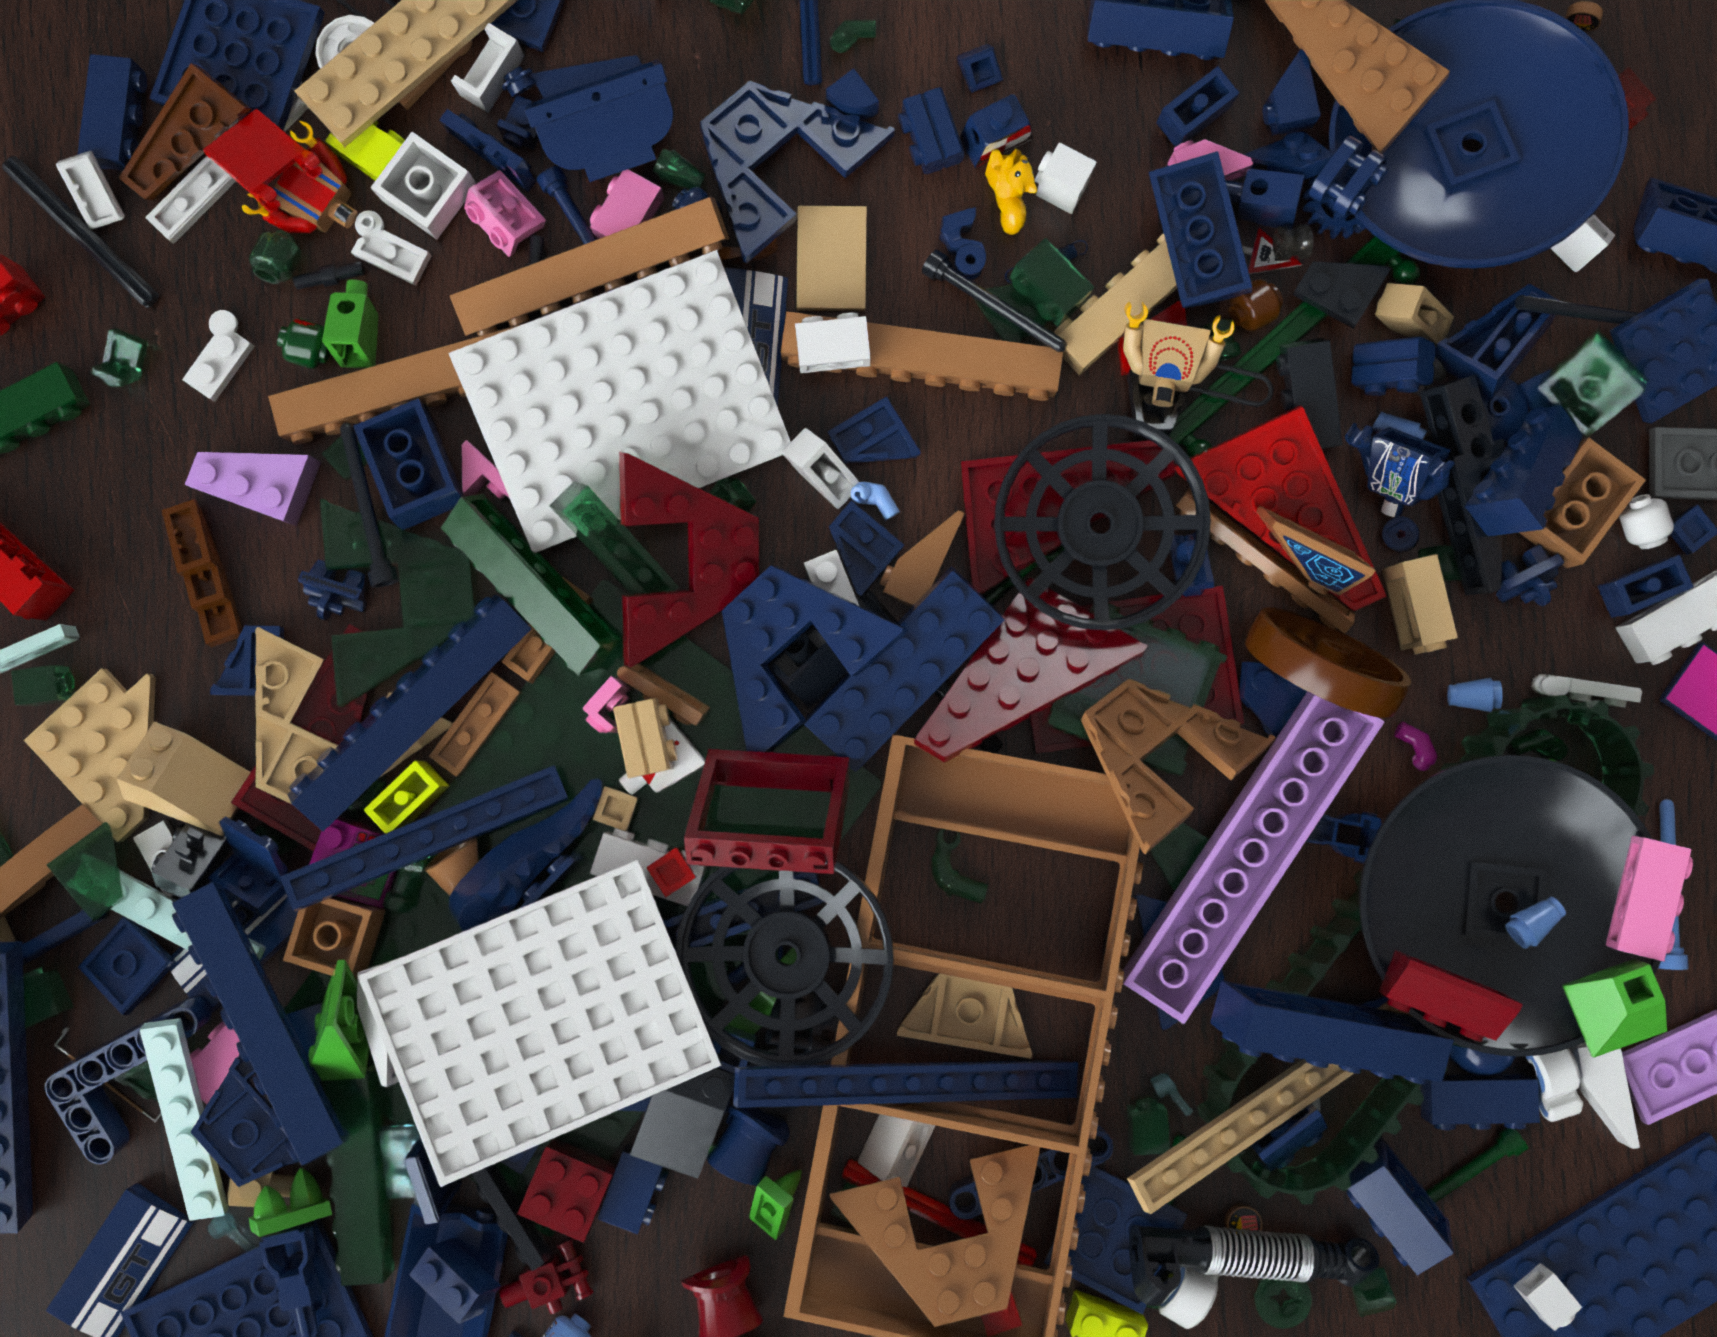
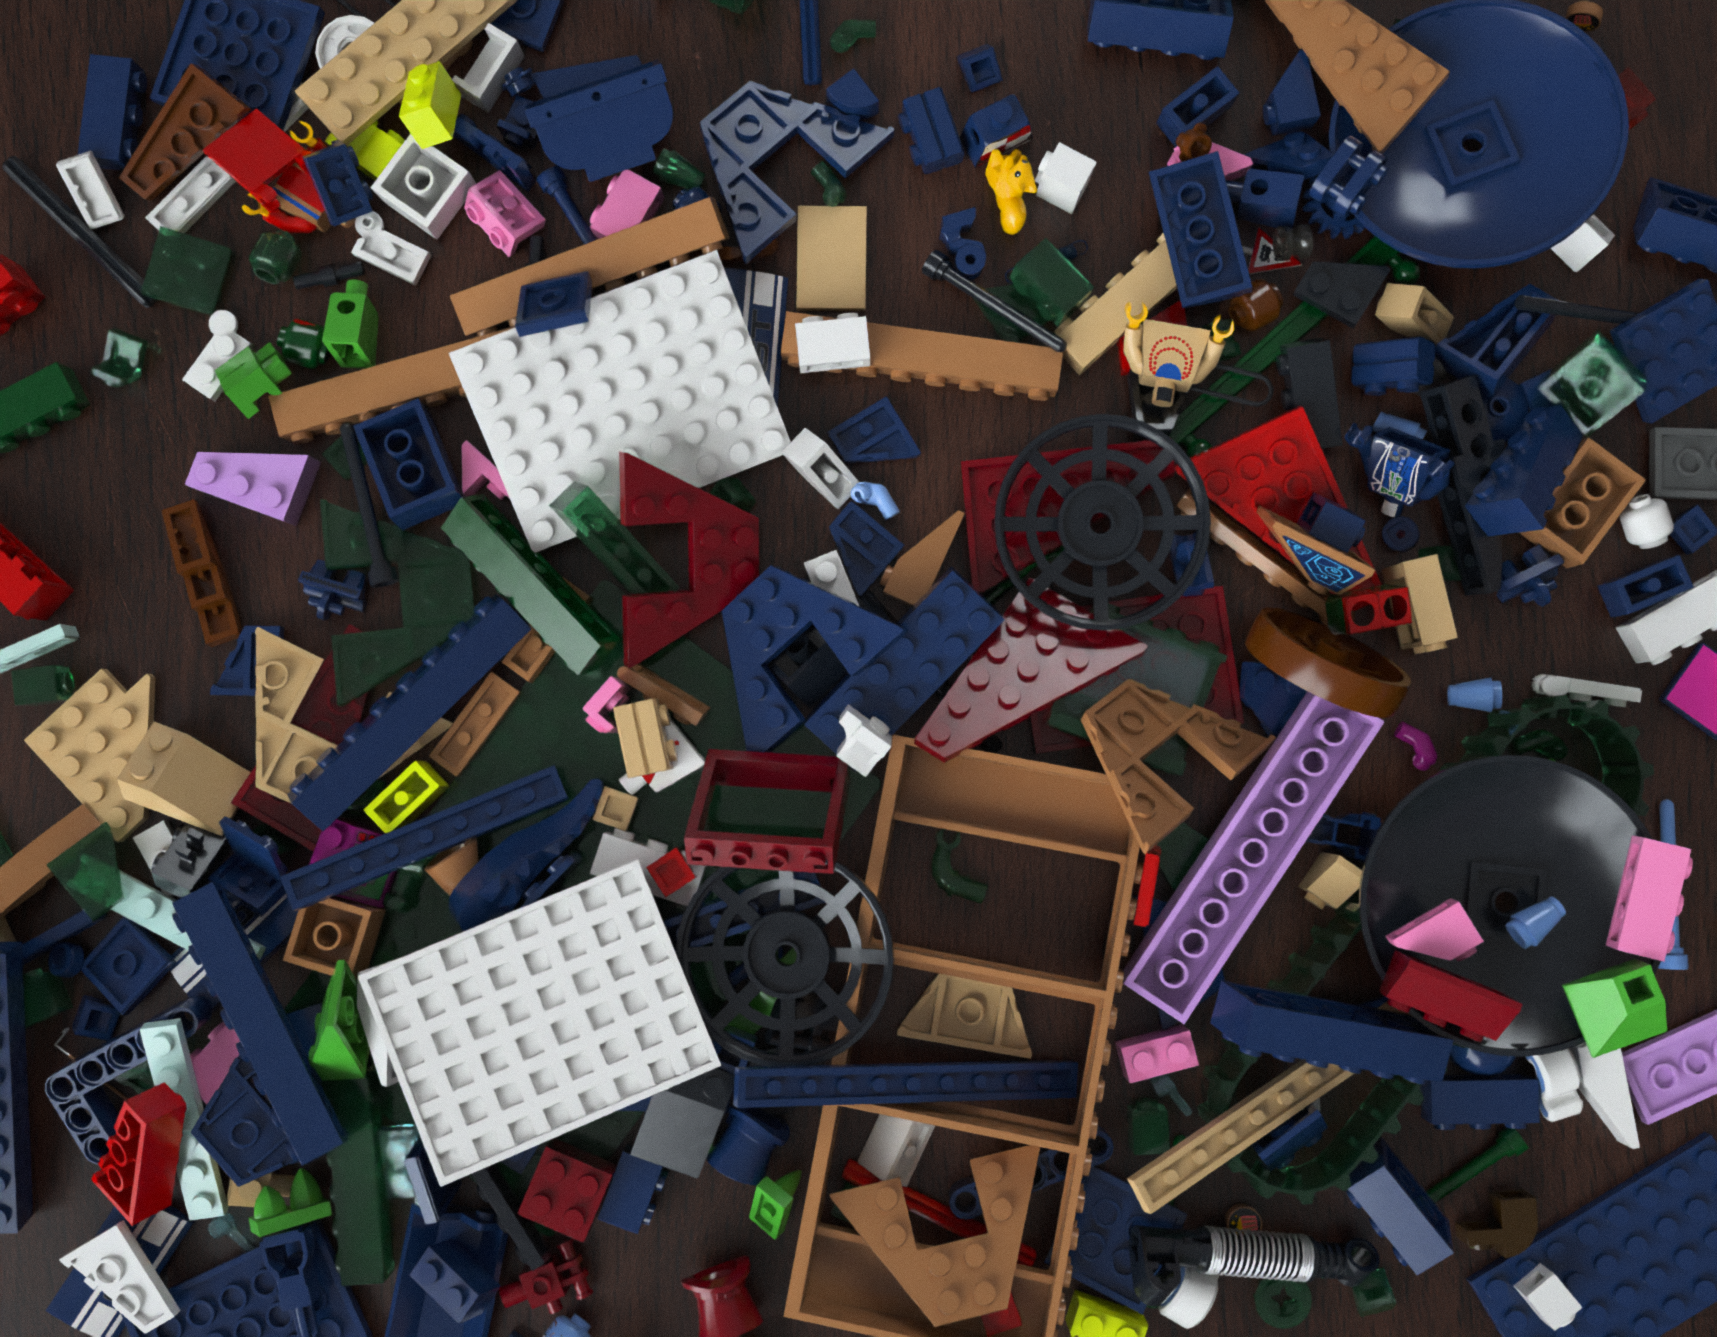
(66, 959): none -> dark blue tile
(95, 1018): none -> dark blue slope
(125, 1274): none -> white wing
(143, 1154): none -> red wedge
(186, 271): none -> clear green plate
(252, 375): none -> bright green hips
(338, 183): none -> dark blue bracket
(430, 104): none -> neon yellow brick
(554, 304): none -> dark blue tile
(834, 190): none -> clear green arm
(864, 742): none -> white brick
(1147, 887): none -> red tile
(1156, 1053): none -> bright pink brick
(1194, 142): none -> reddish brown plate
(1330, 881): none -> tan slope
(1331, 523): none -> dark blue brick
(1339, 610): none -> red piece
(1440, 933): none -> bright pink slope
(1510, 1226): none -> dark brown brick

